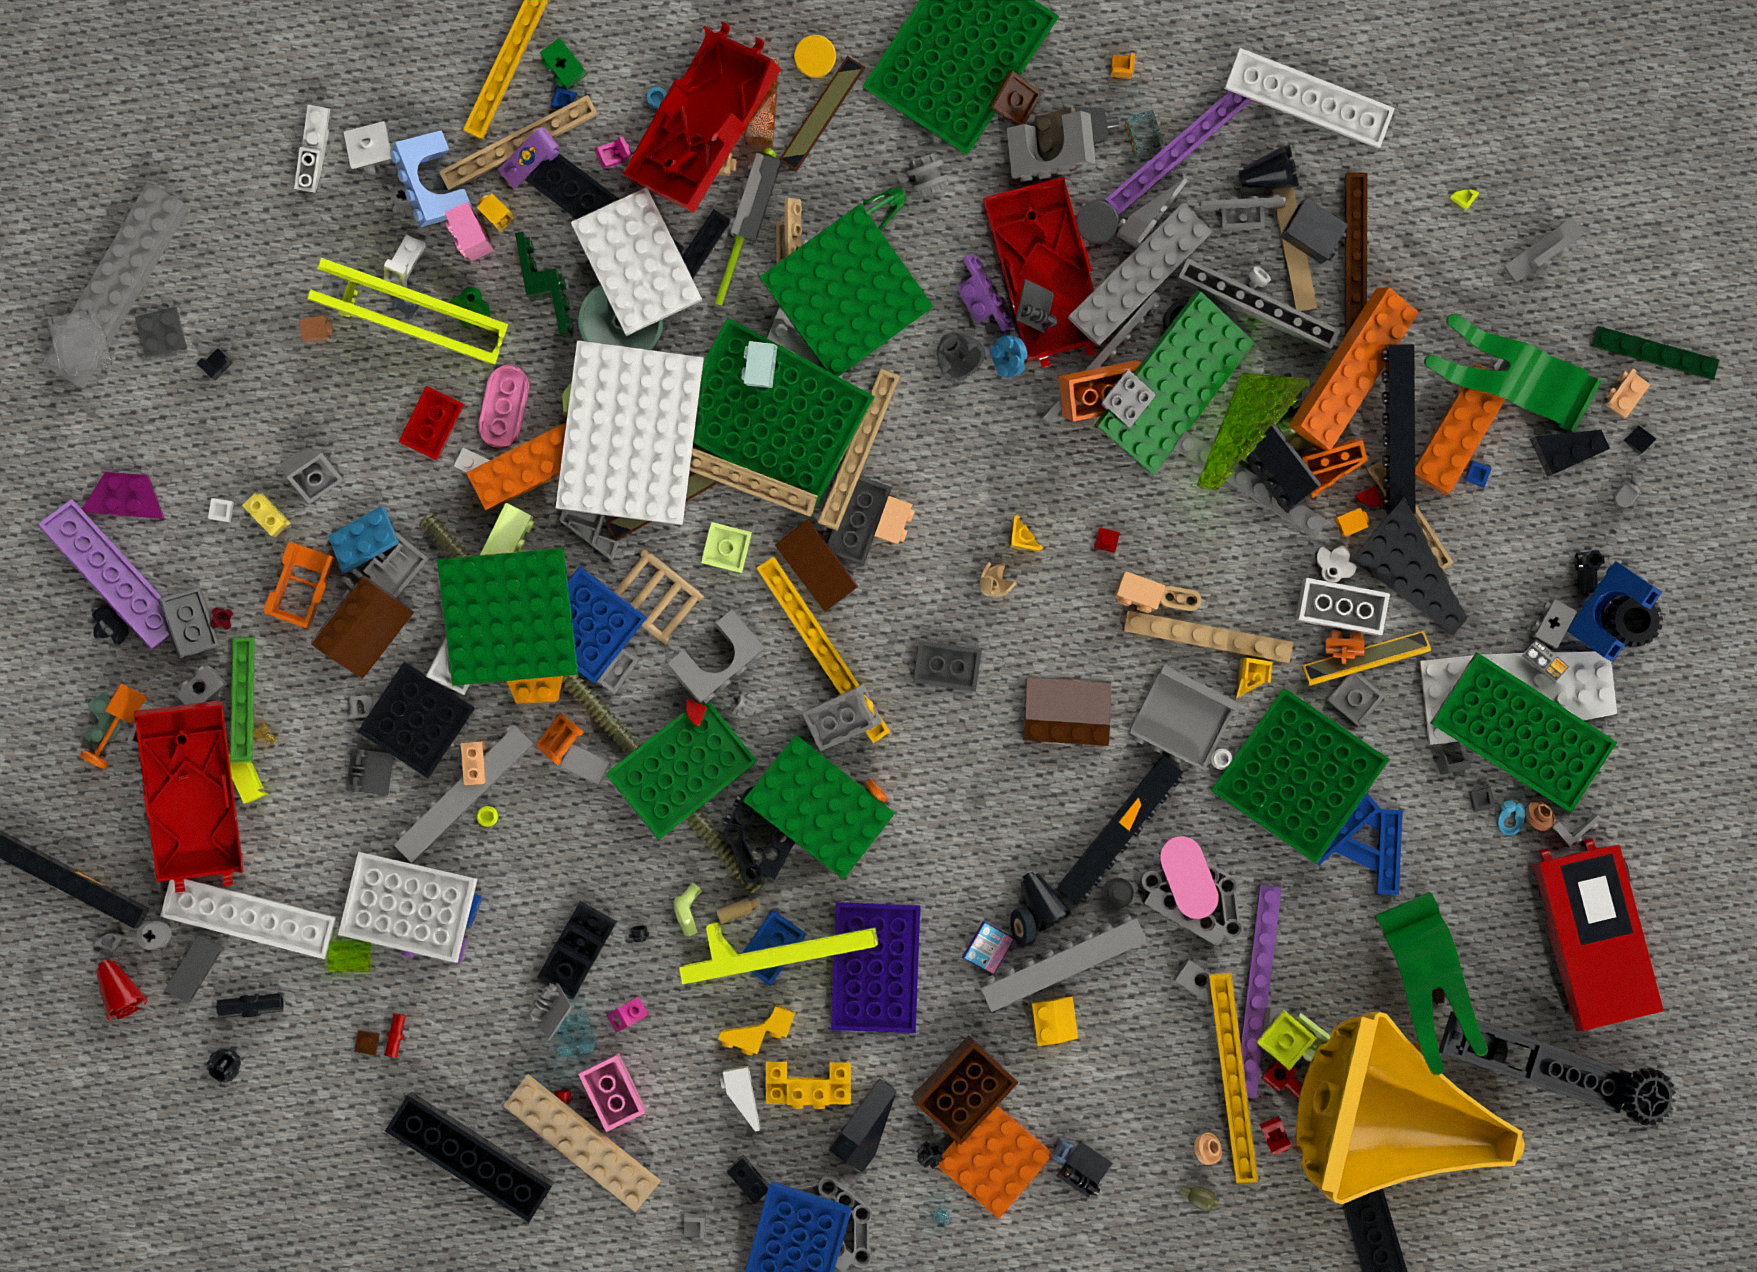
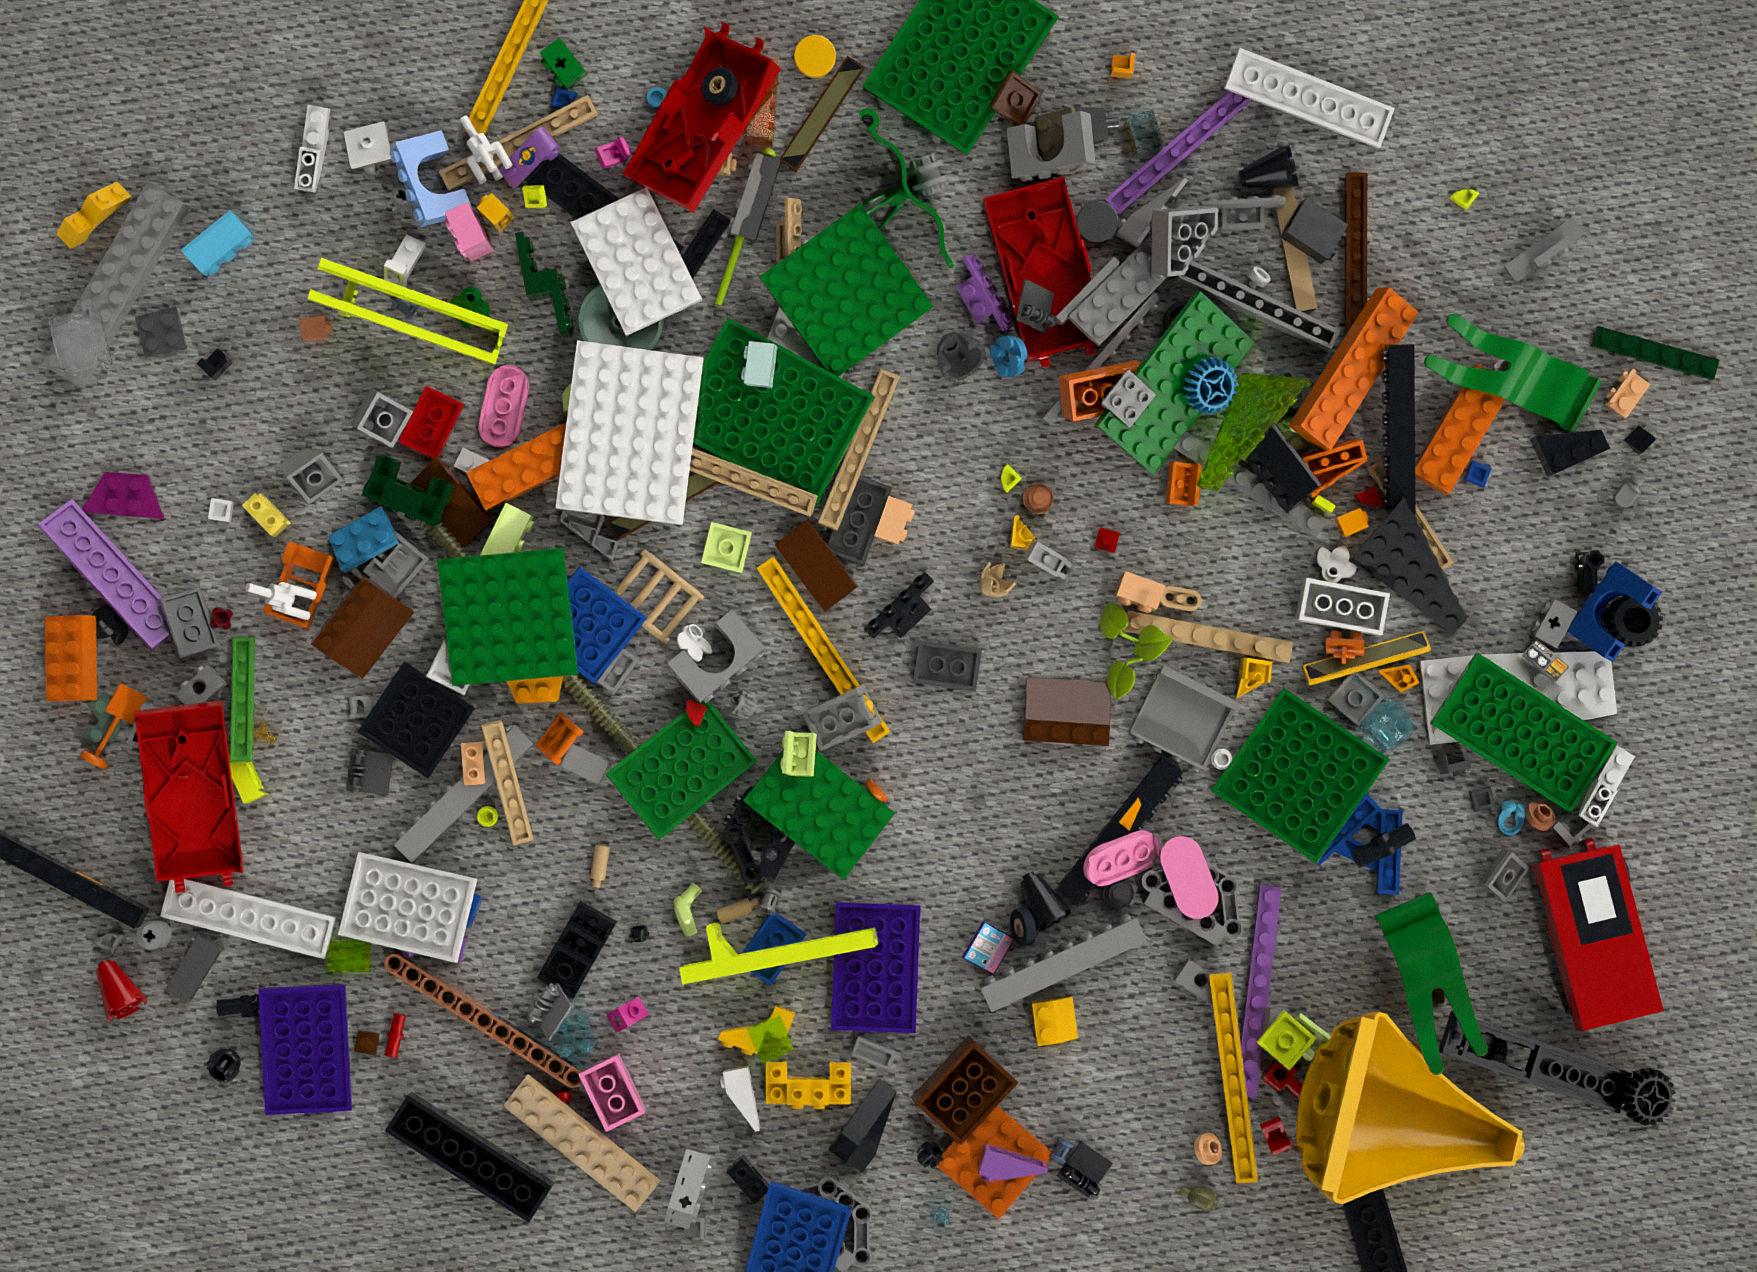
(70, 658): none -> orange brick
(94, 210): none -> yellow arch
(218, 243): none -> medium azure slope
(282, 597): none -> white plant
(305, 1049): none -> dark purple plate
(381, 417): none -> light grey slope
(405, 497): none -> dark green bracket
(464, 514): none -> reddish brown tile
(474, 1019): none -> nougat beam
(483, 152): none -> white plant
(507, 782): none -> tan tile
(534, 196): none -> neon yellow tile
(599, 864): none -> tan cylinder
(689, 1189): none -> light grey piece
(693, 642): none -> white plate
(728, 84): none -> black bush
(768, 901): none -> light grey bush
(770, 1039): none -> clear neon green piece
(798, 754): none -> yellowish green bracket
(871, 114): none -> green flag
(873, 1053): none -> light grey tile
(904, 610): none -> black bracket
(1004, 1164): none -> medium lavender slope
(1009, 478): none -> neon yellow tile
(1038, 498): none -> nougat plate
(1047, 559): none -> light grey hinge
(1063, 316): none -> light grey tile
(1121, 858): none -> bright pink tile
(1149, 646): none -> lime plant
(1180, 237): none -> light grey brick
(1182, 484): none -> orange bracket
(1199, 390): none -> dark azure gear
(1323, 504): none -> neon yellow tile
(1383, 845): none -> black piece
(1388, 726): none -> clear light blue piece
(1400, 677): none -> light orange piece
(1504, 874): none -> light grey slope
(1604, 786): none -> white slope

